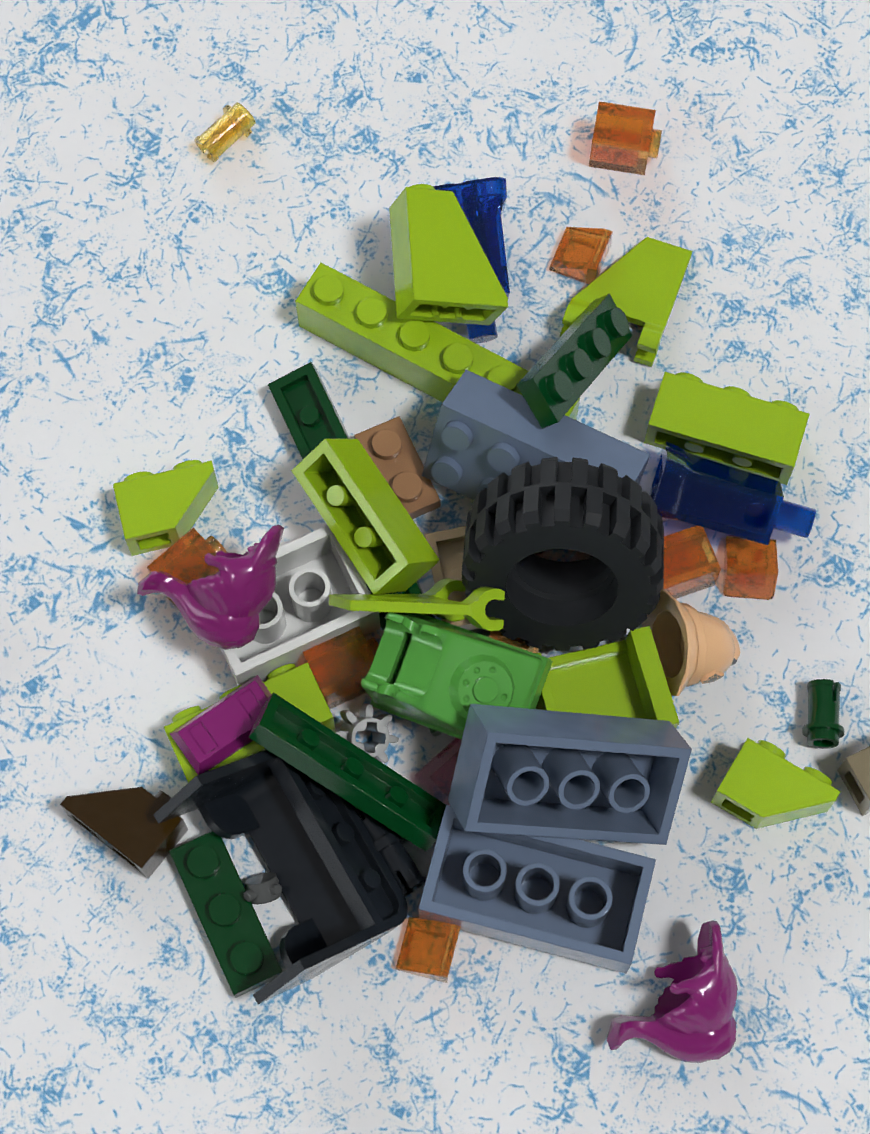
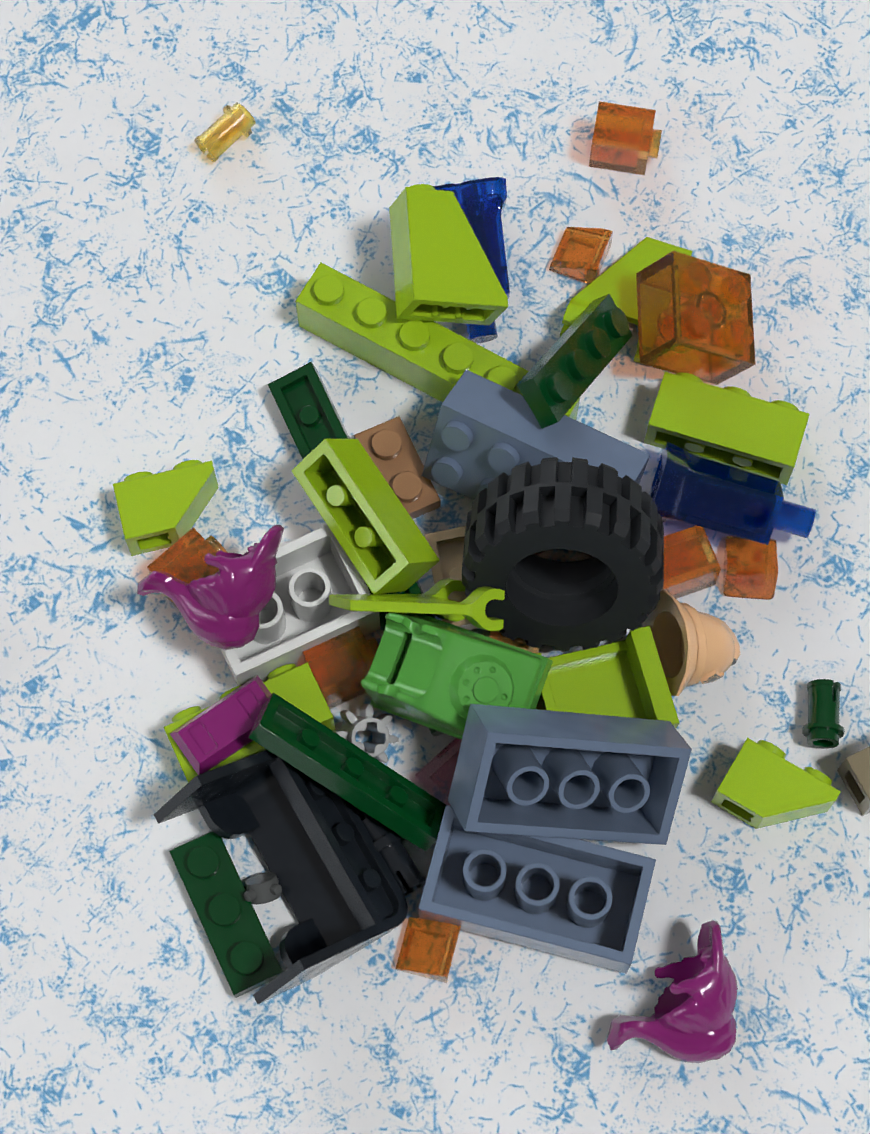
(127, 824): dark brown slope -> none
(695, 318): none -> clear orange brick

